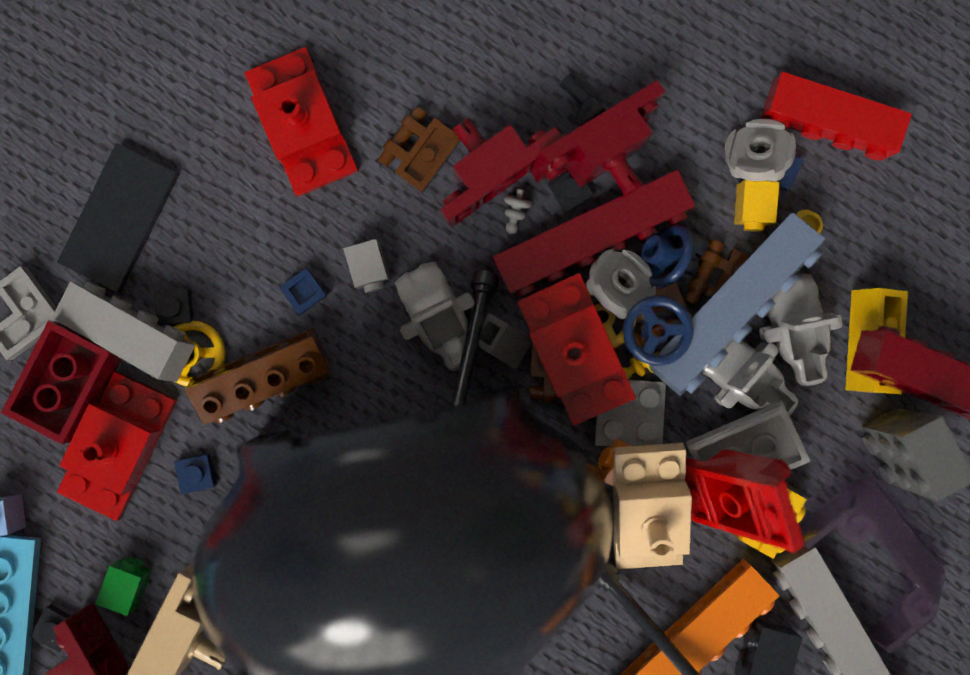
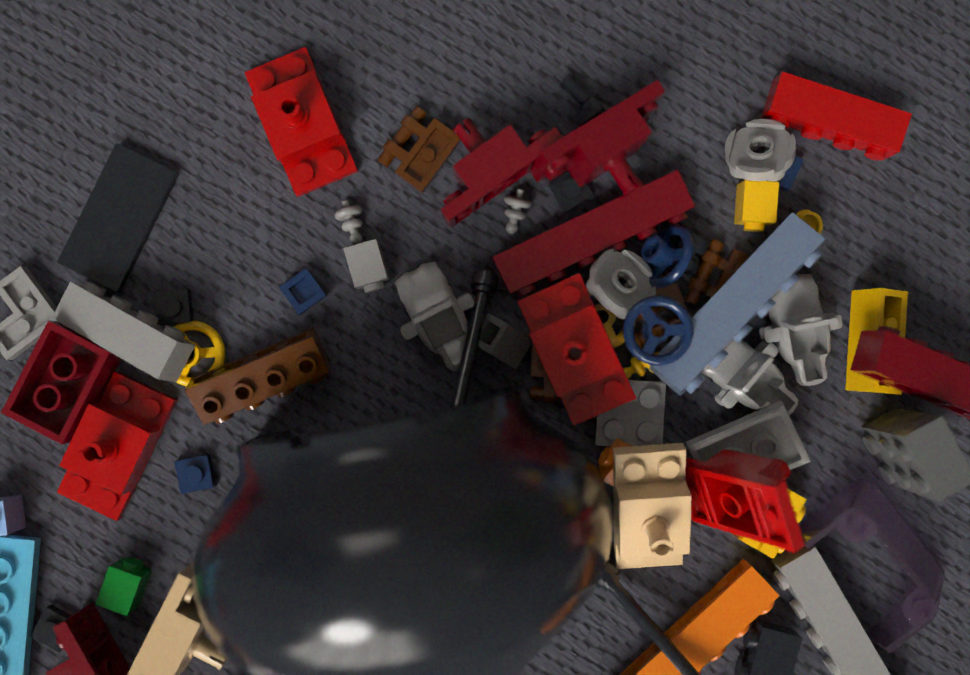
(351, 224): none -> light grey hair

